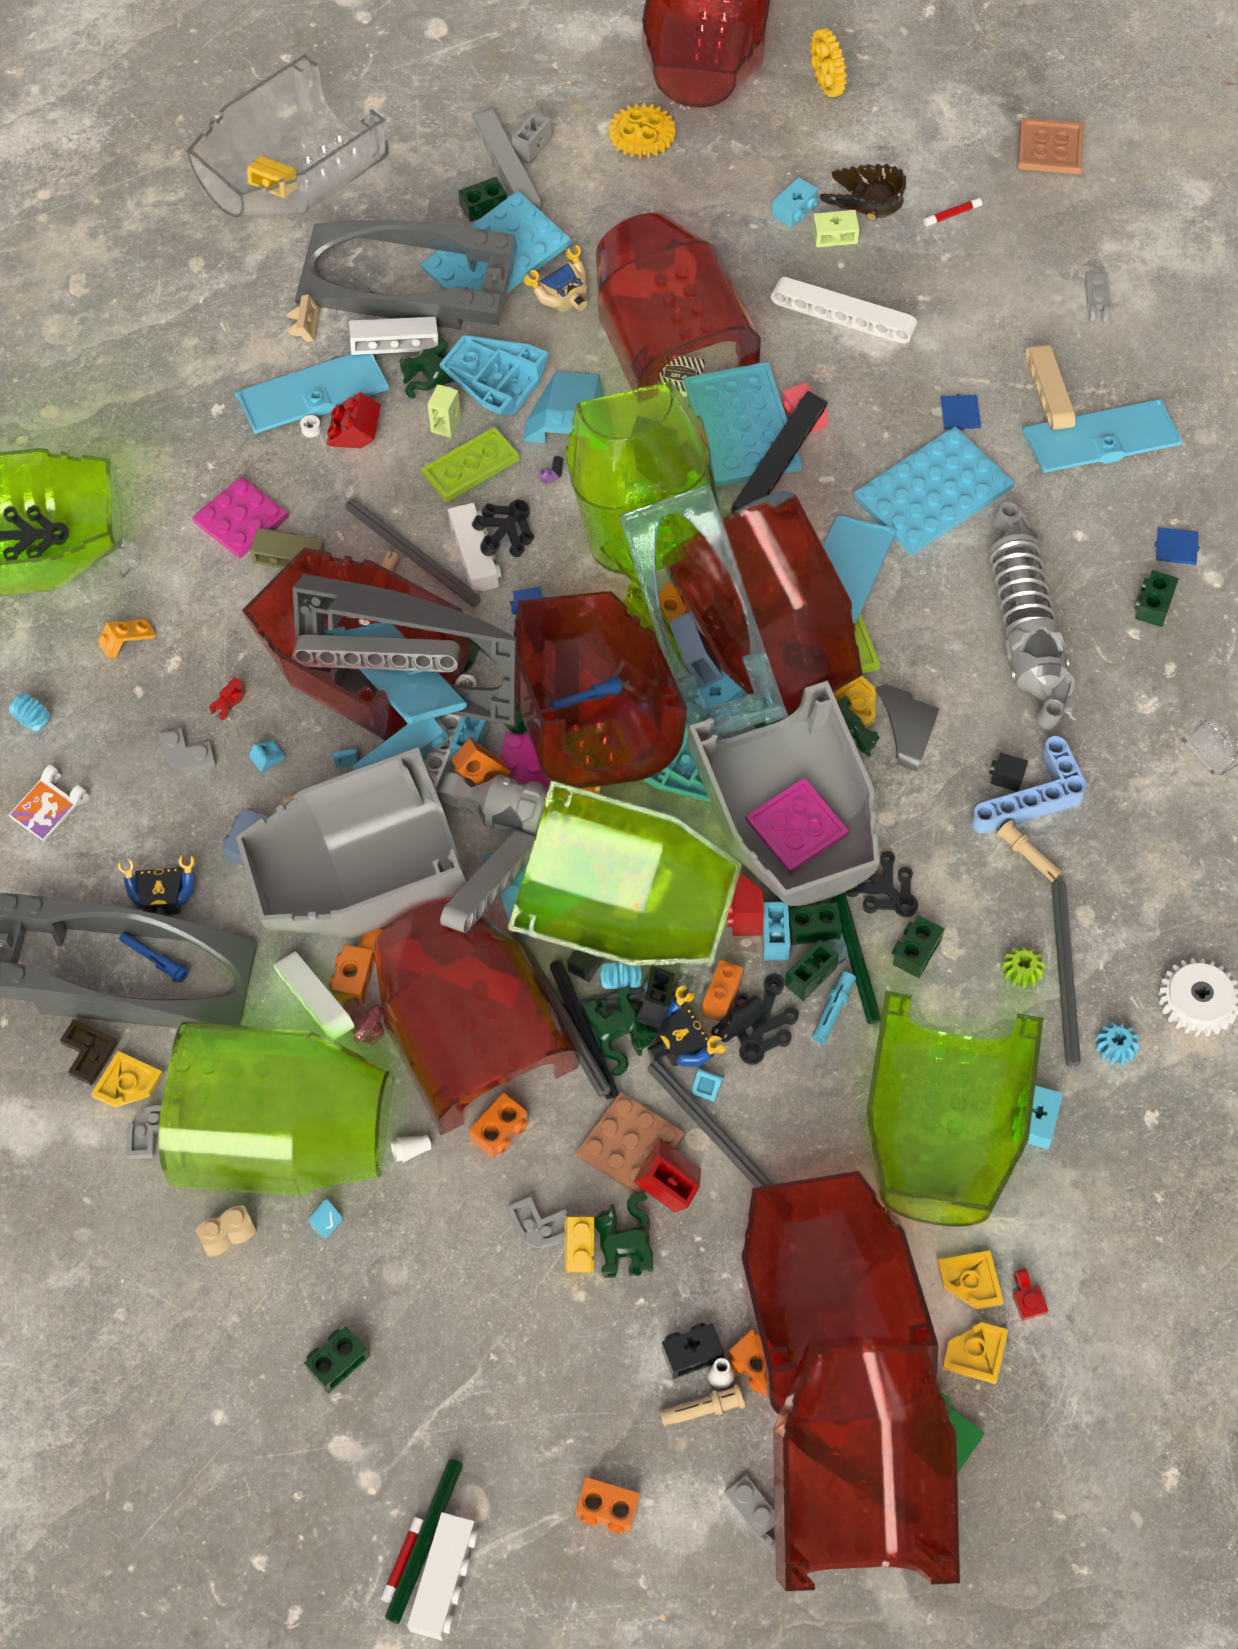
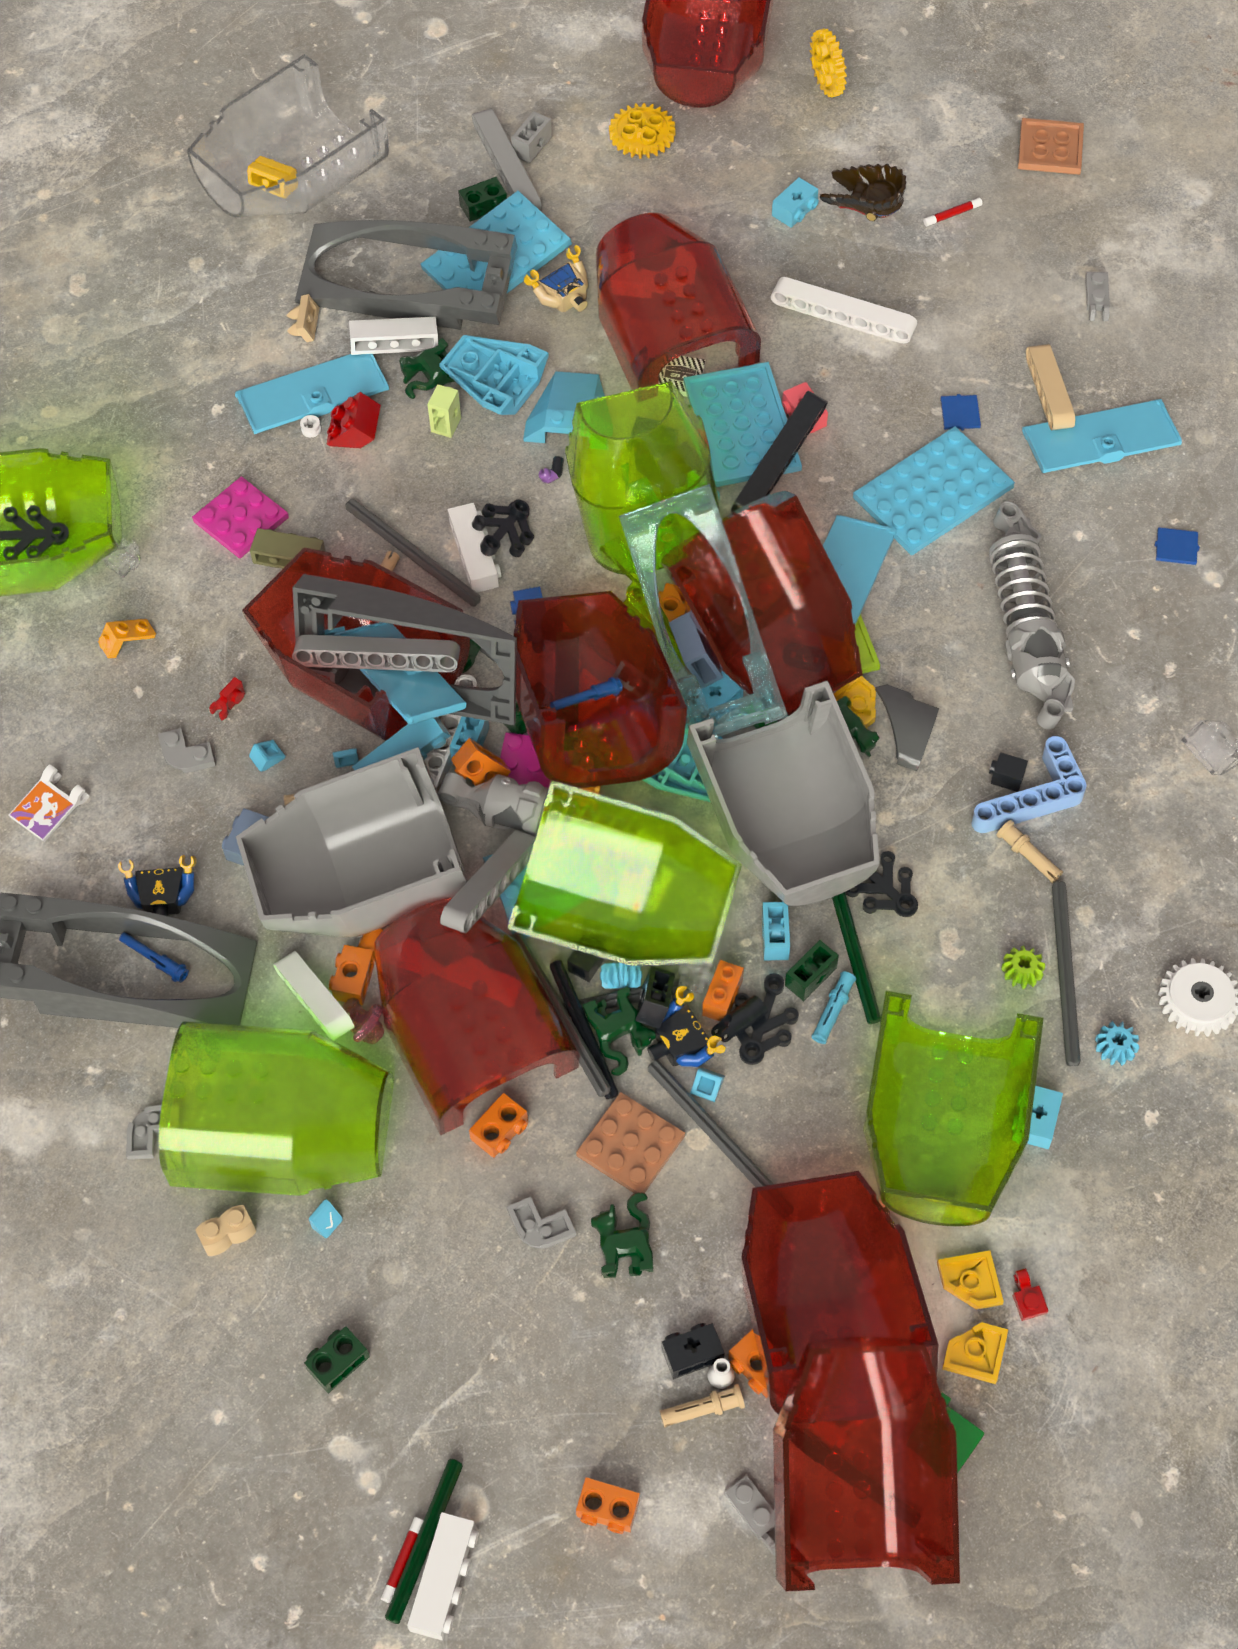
(29, 712): medium azure gear -> none
(94, 1050): dark brown plate -> none
(126, 1081): yellow plate -> none
(409, 1147): white cone -> none
(470, 464): lime plate -> none
(578, 1243): yellow brick -> none
(669, 1177): red slope -> none
(746, 909): red slope -> none
(797, 825): dark pink plate -> none
(815, 928): dark green brick -> none
(835, 228): yellowish green brick -> none
(839, 947): clear light blue tile -> none
(921, 947): dark green brick -> none
(1158, 594): dark green brick -> none

